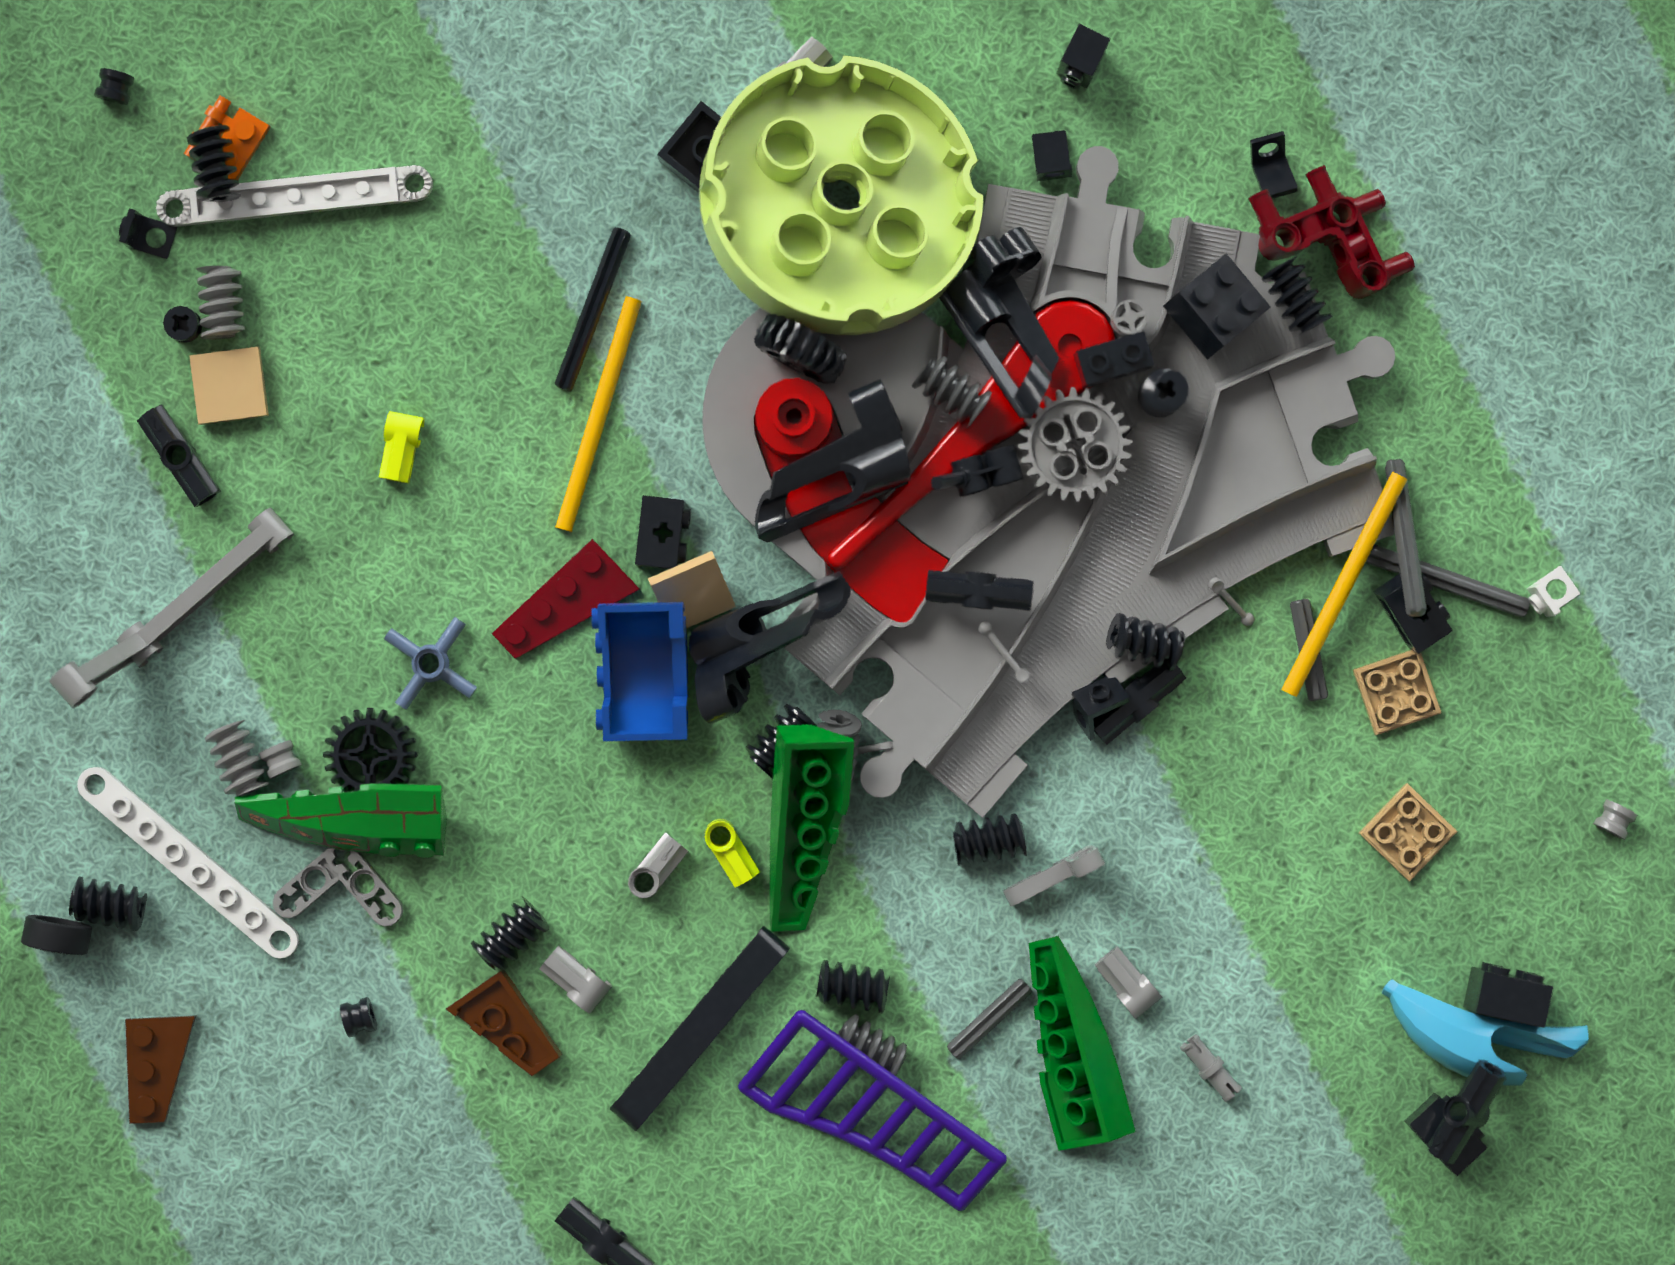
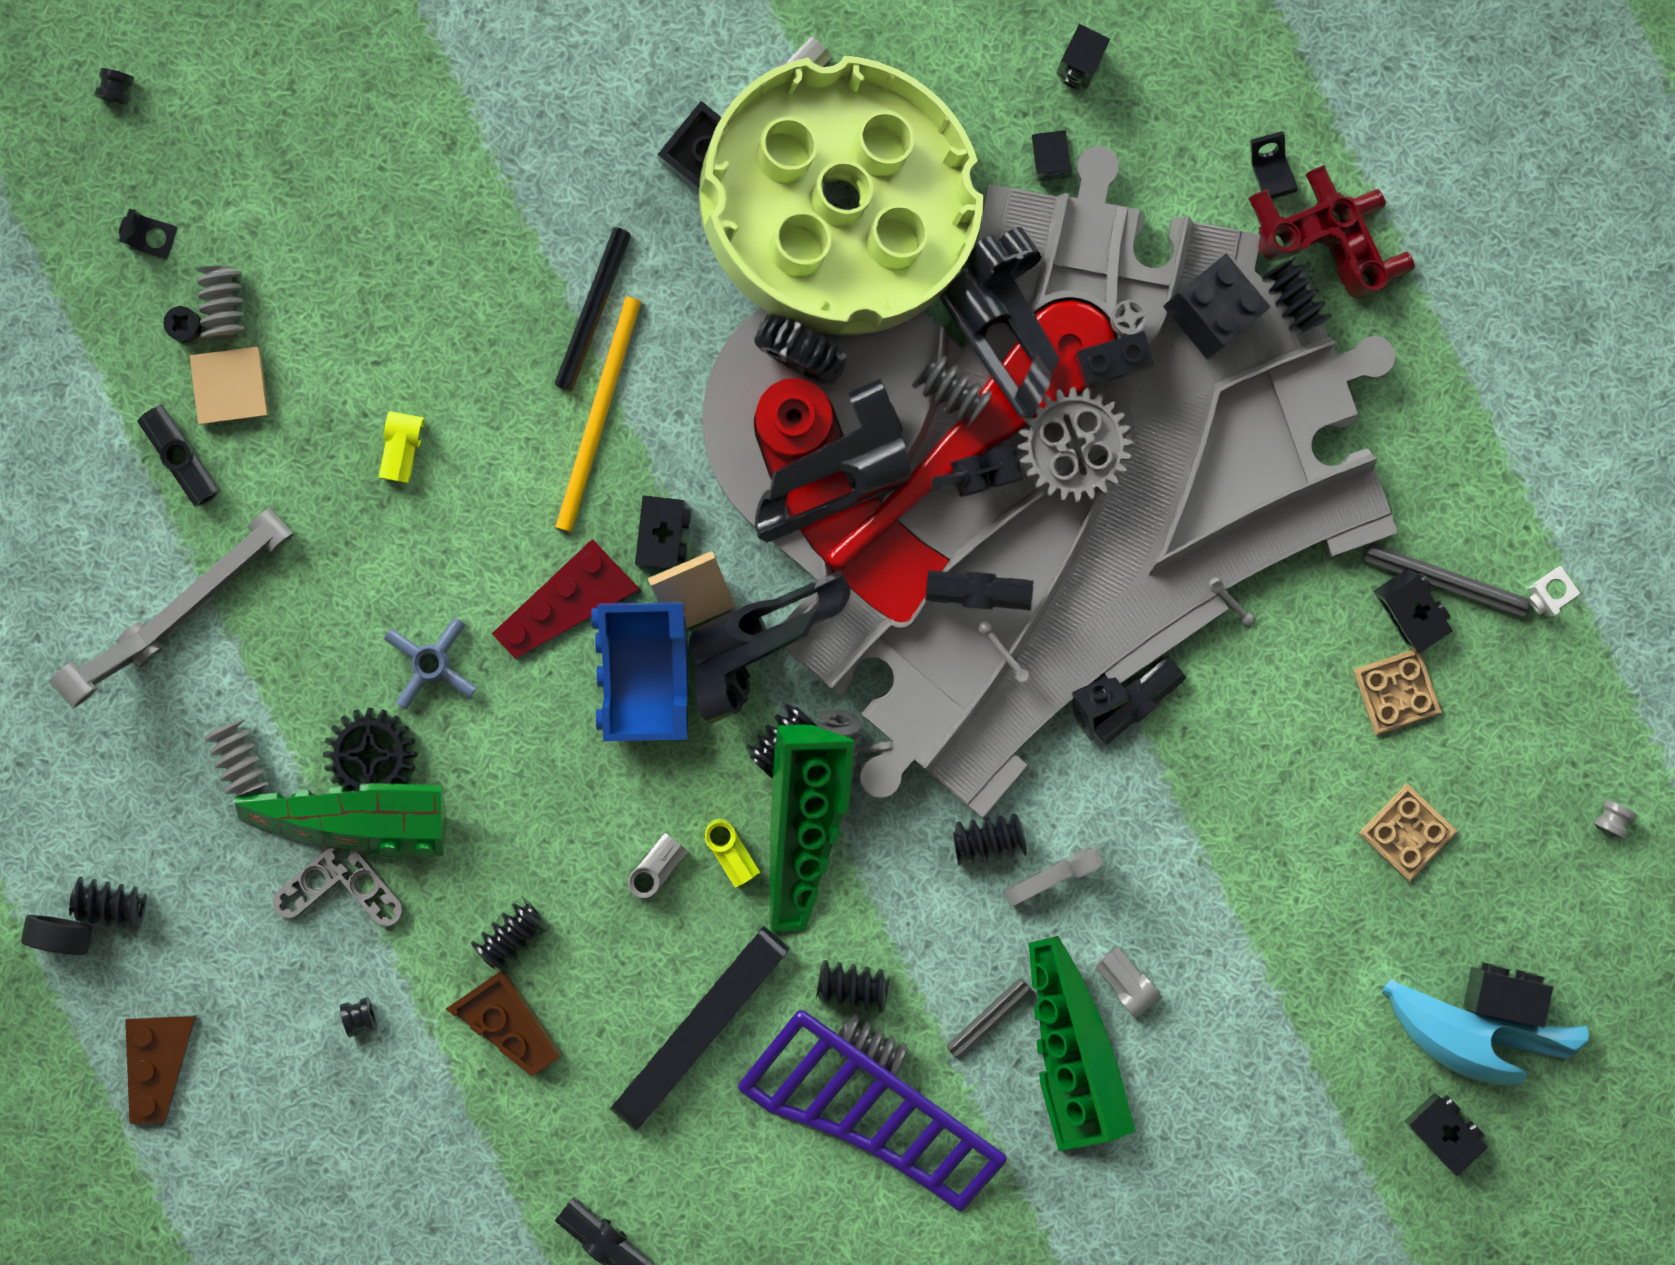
(188, 862): white plate -> none
(212, 164): black piece -> none
(244, 131): orange plate -> none
(280, 759): light grey wheel -> none
(299, 196): white plate -> none
(578, 981): light grey piece -> none
(1145, 639): black piece -> none
(1175, 396): black piece -> none
(1210, 1067): light grey pin -> none
(1303, 624): dark grey axle -> none
(1344, 584): yellow piece -> none
(1407, 545): dark grey axle -> none
(1457, 1125): black piece -> none

